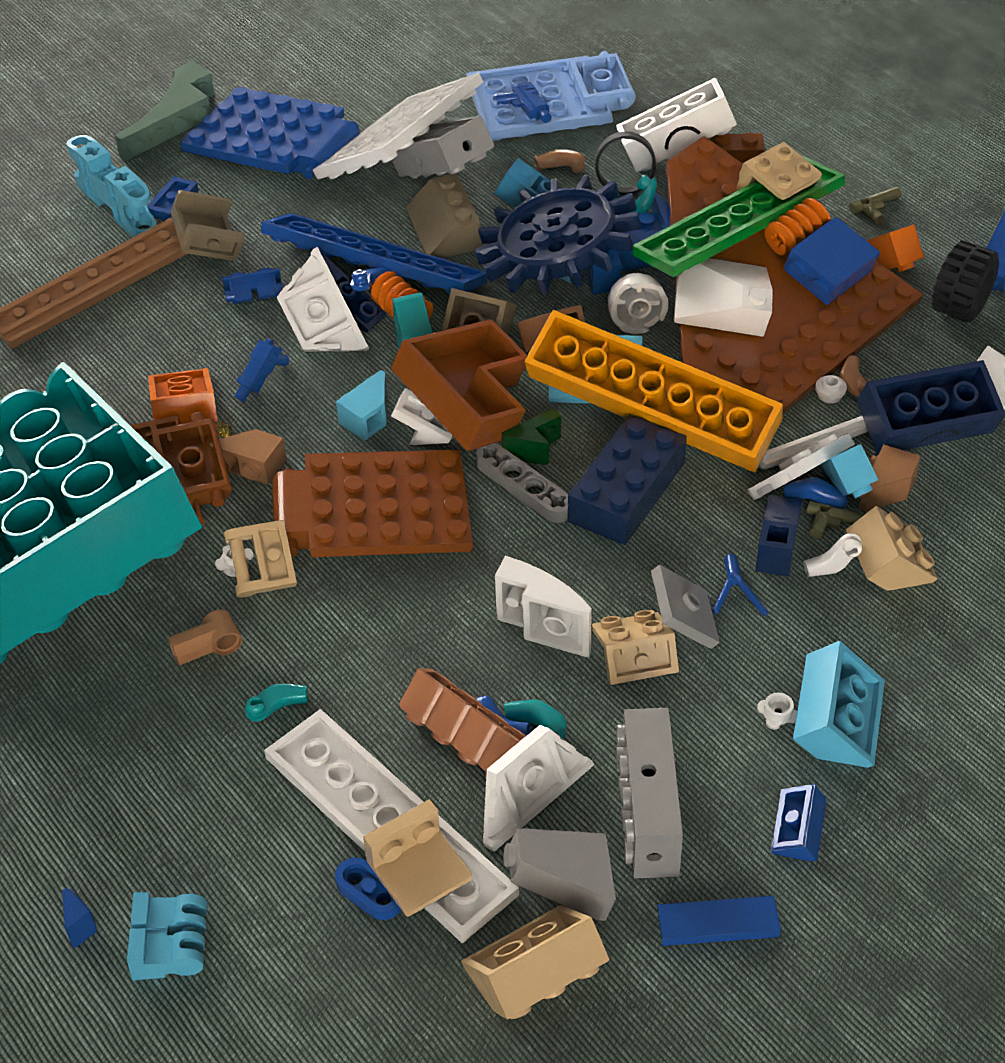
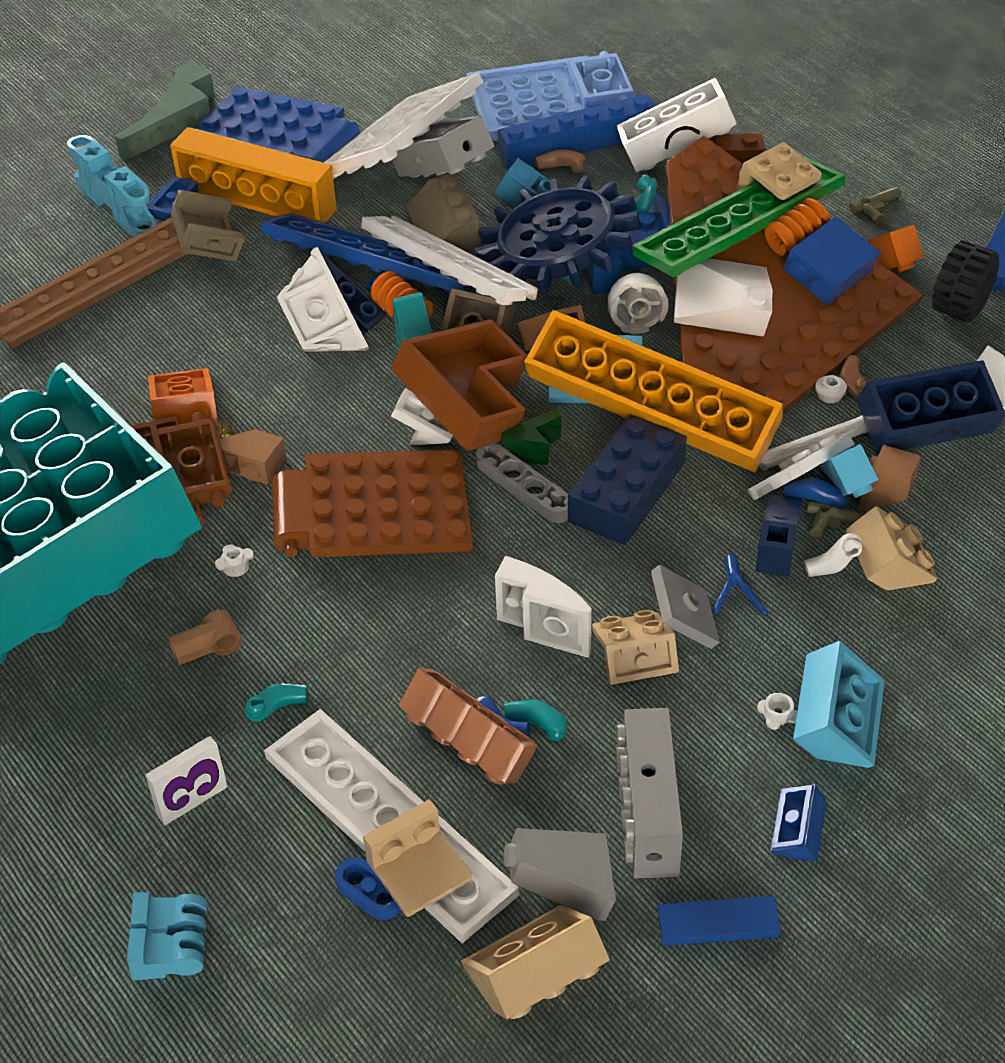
(77, 918): blue slope -> none
(186, 780): none -> white tile
(255, 175): none -> light orange brick
(261, 364): blue piece -> none
(265, 281): blue hinge -> none
(271, 554): tan plate -> none
(363, 279): blue arm -> none
(365, 407): medium azure slope -> none
(449, 259): none -> white plate
(527, 782): white wing -> none
(528, 98): blue piece -> none
(575, 130): none -> blue brick
(618, 136): black tyre -> none

